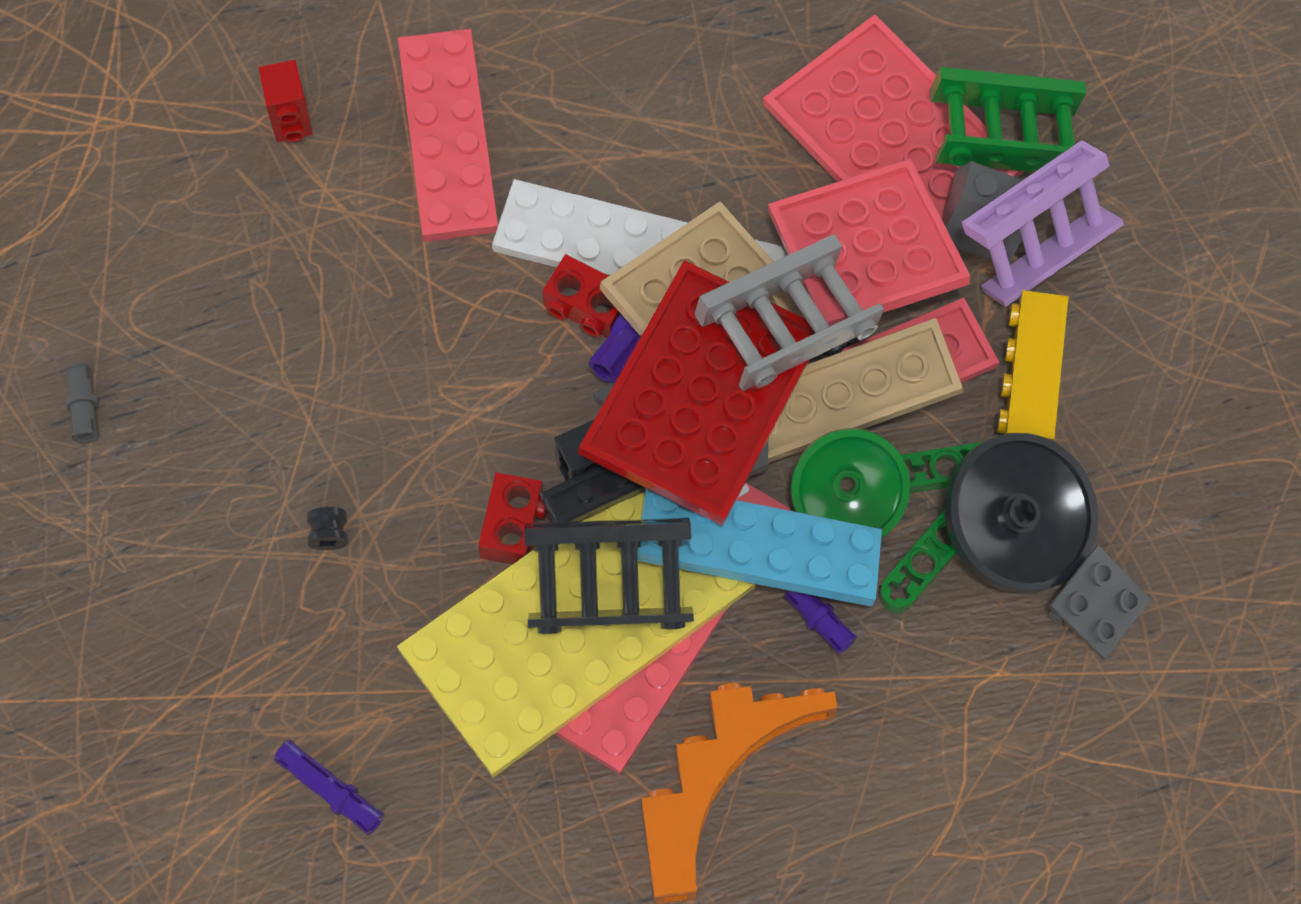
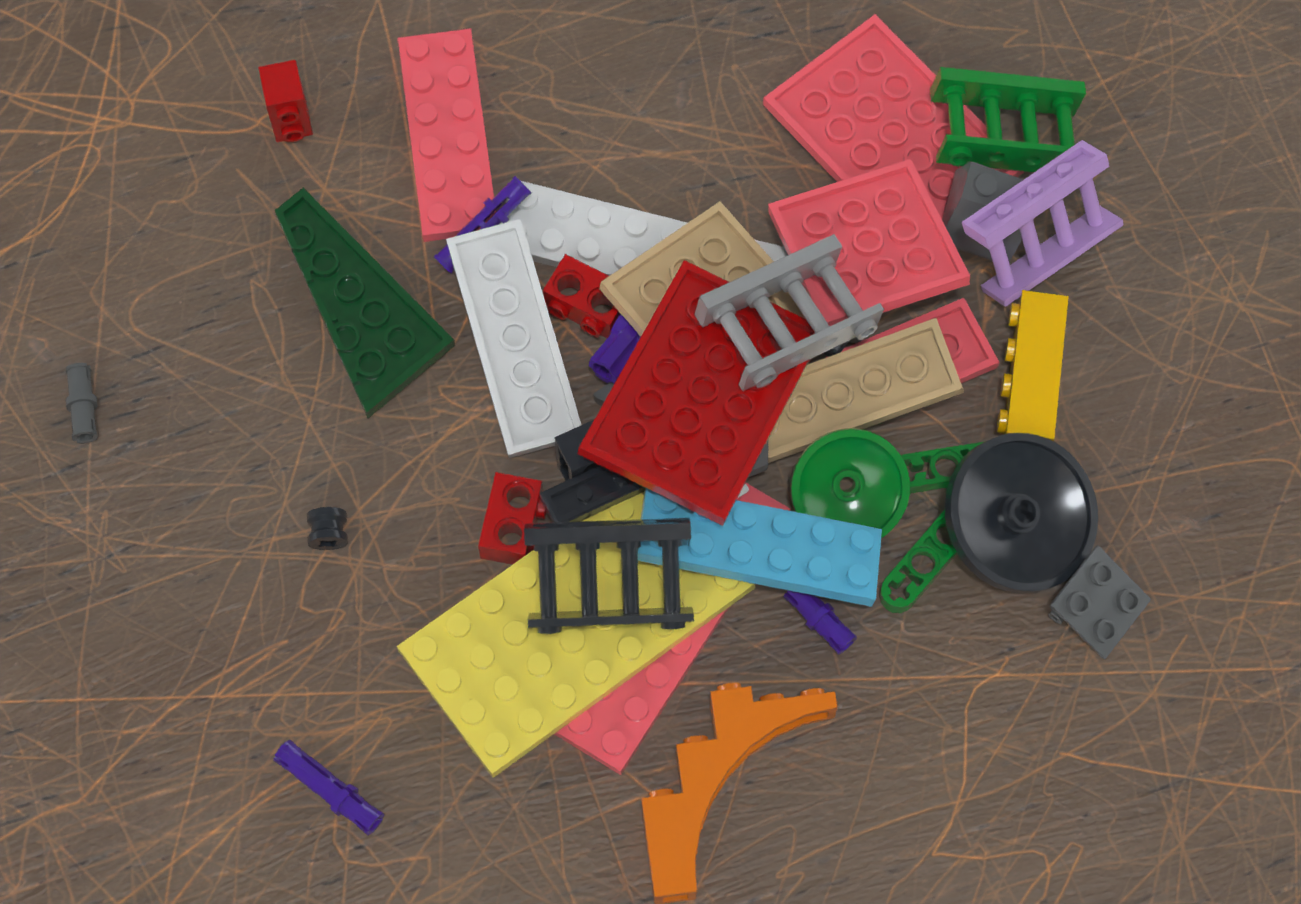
(369, 316): none -> dark green wing
(514, 191): none -> dark purple pin
(514, 337): none -> white plate

